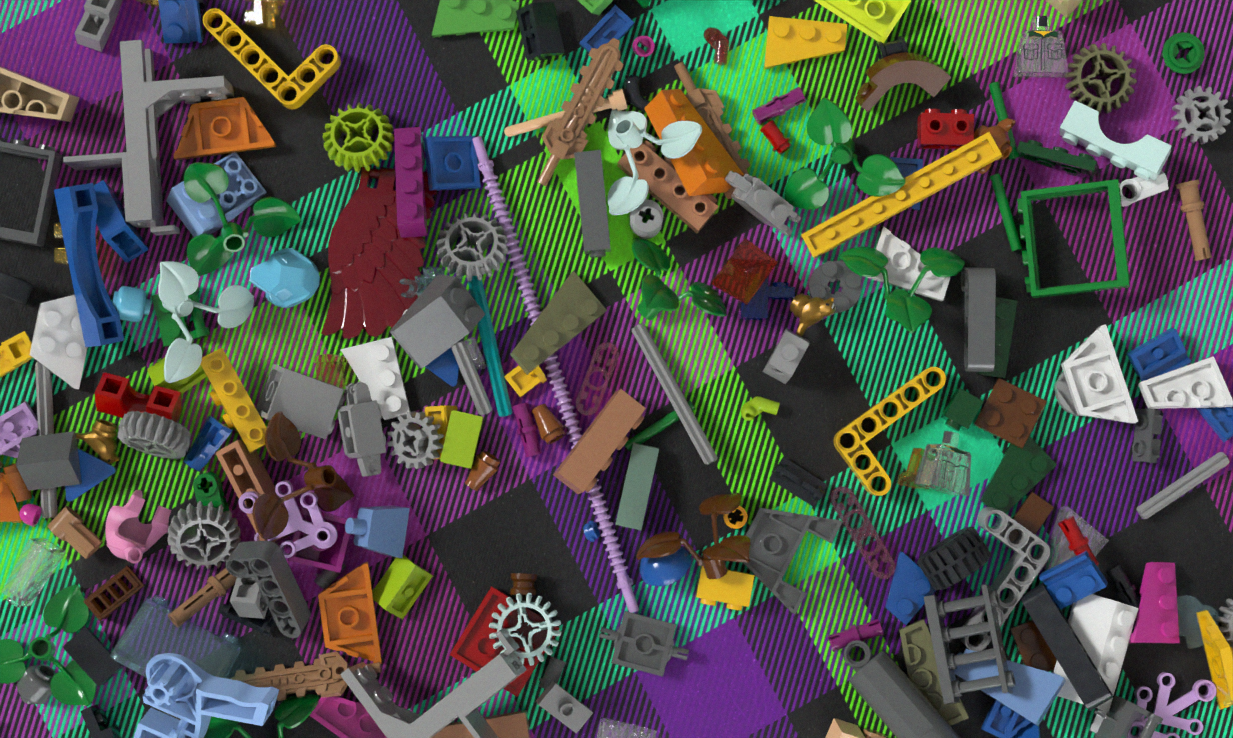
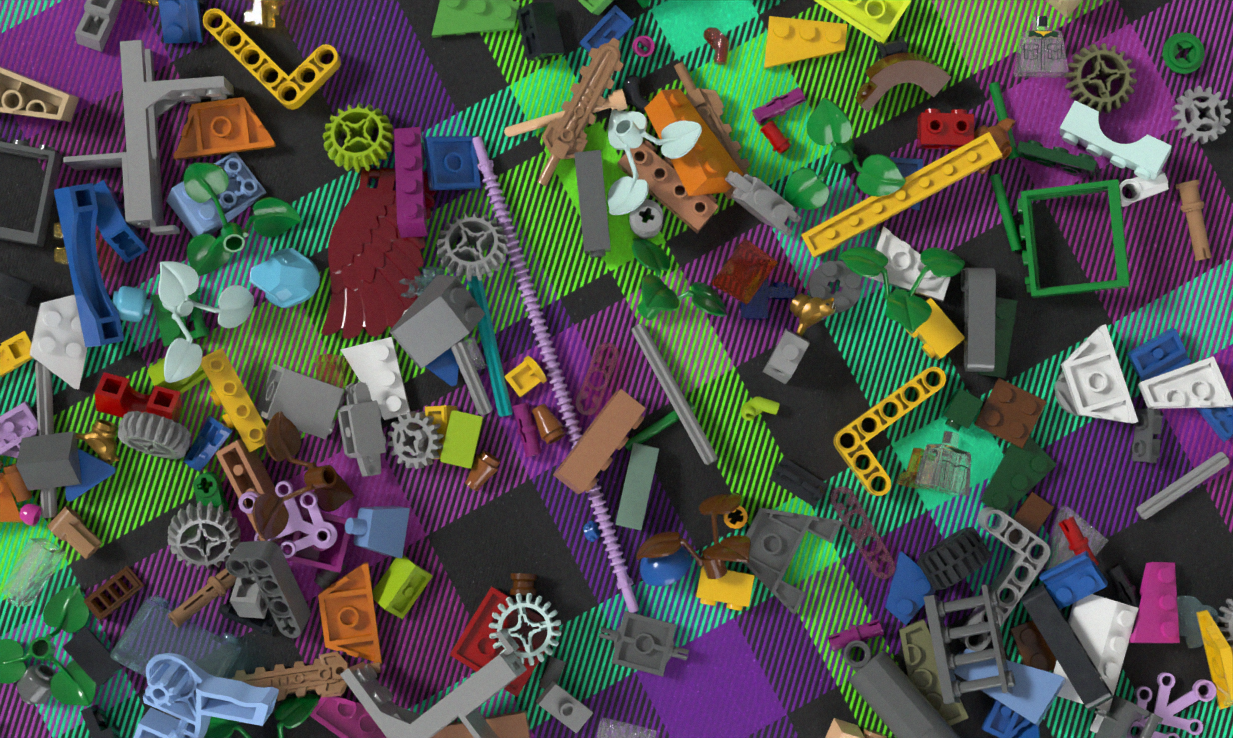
(129, 537): bright pink piece -> none
(562, 319): olive wing -> none
(937, 333): none -> yellow brick

